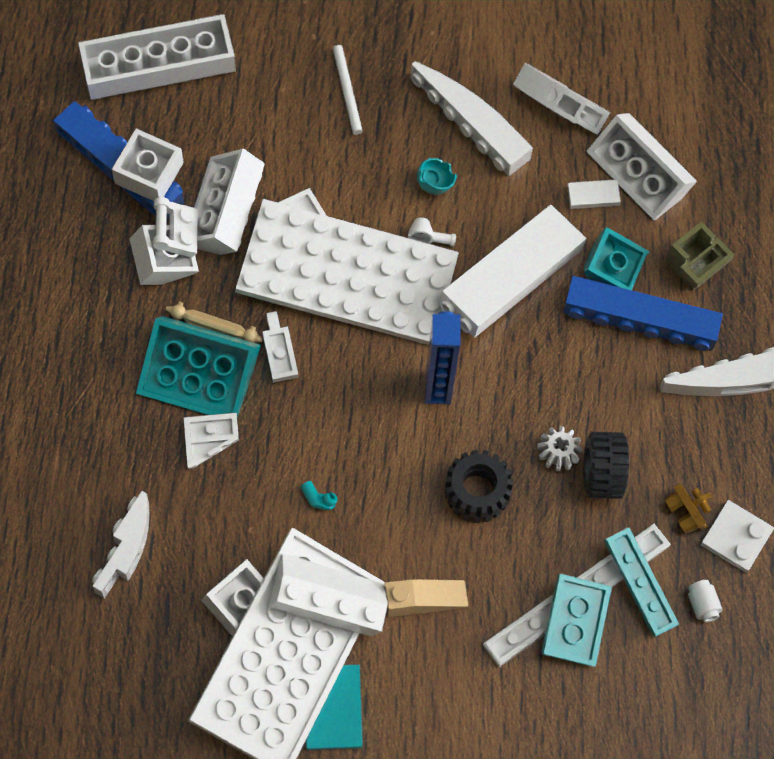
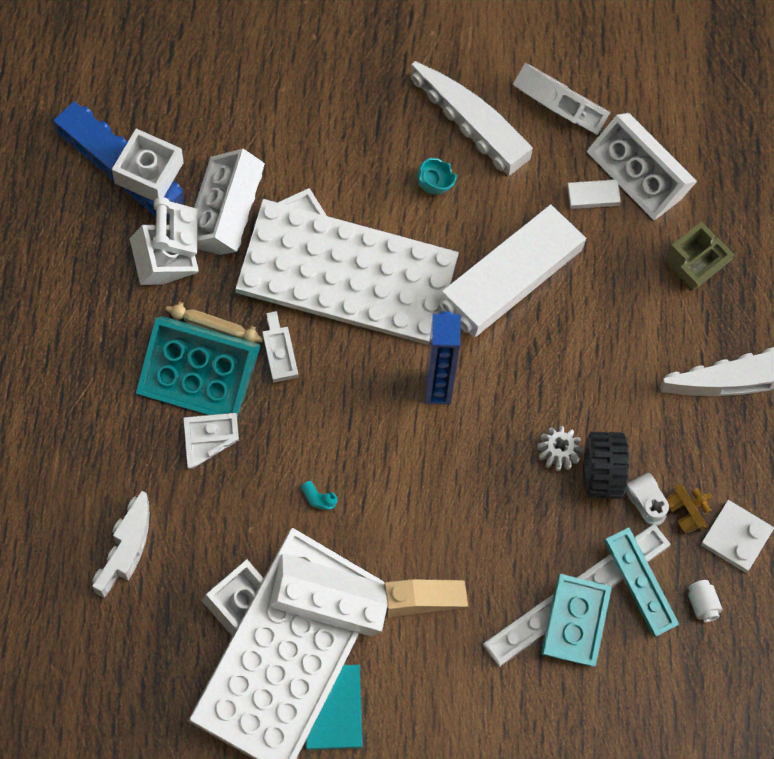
(157, 56): white brick -> none
(347, 90): white bar -> none
(422, 231): white bar -> none
(483, 466): black tyre -> none
(614, 260): teal slope -> none
(643, 313): blue brick -> none
(646, 495): none -> white piece

